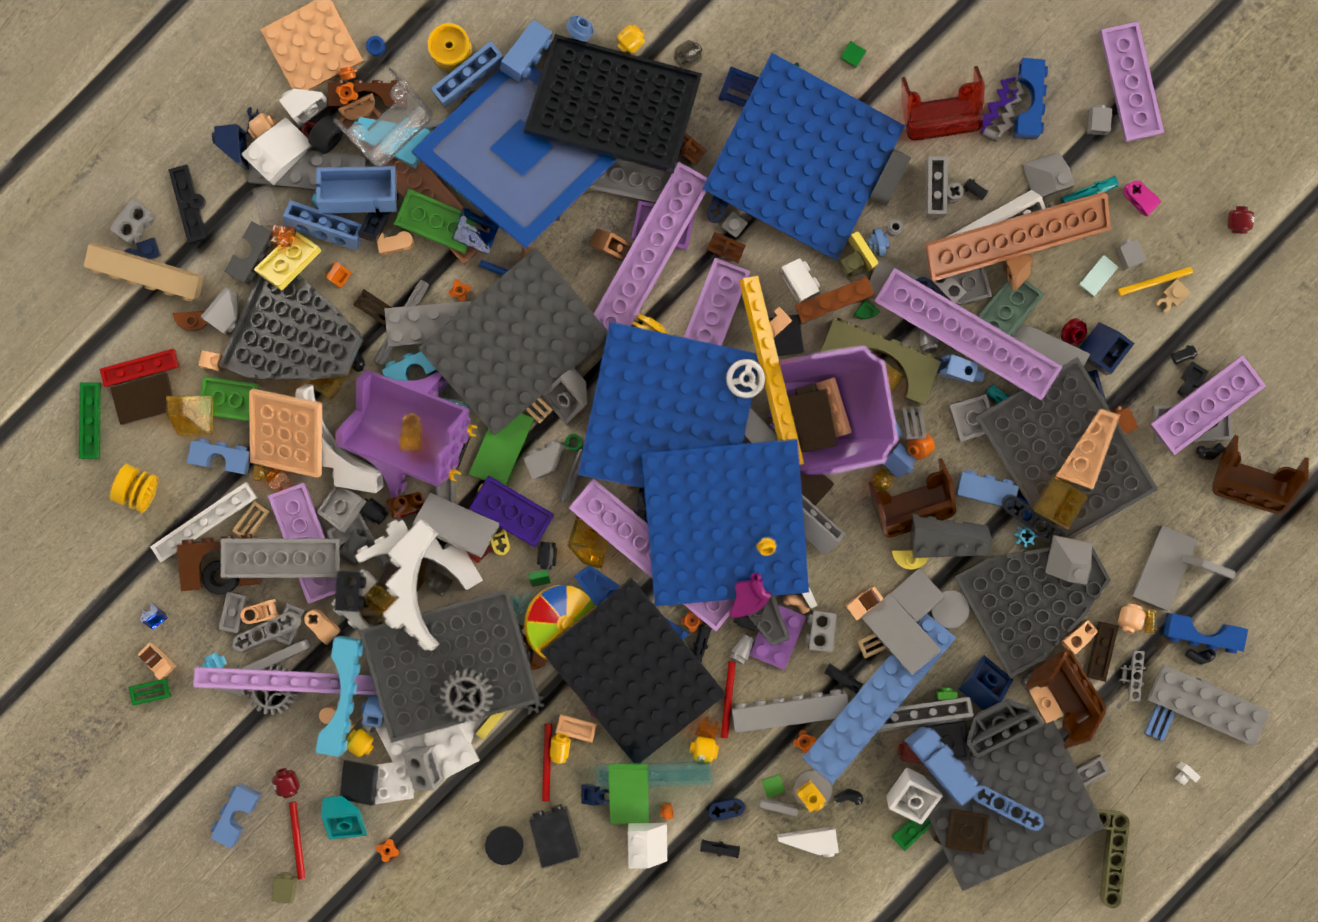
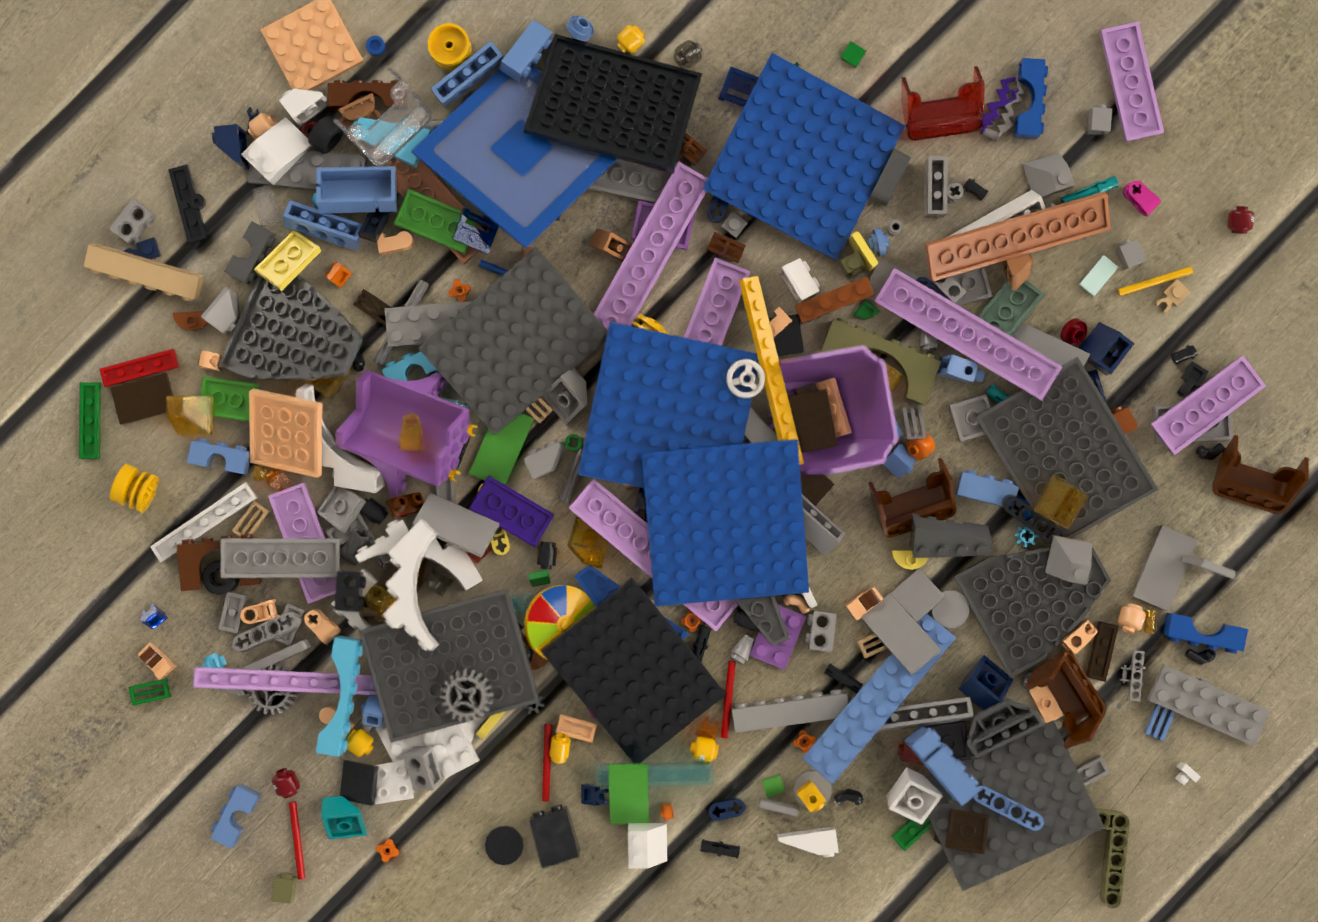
(283, 236): clear orange tile -> none
(347, 73): orange plate -> none
(348, 87): orange plate -> none
(749, 596): magenta arm -> none
(766, 546): yellow plate -> none
(882, 480): clear yellow plate -> none
(945, 693): bright green plate -> none
(1088, 455): light nougat wing -> none

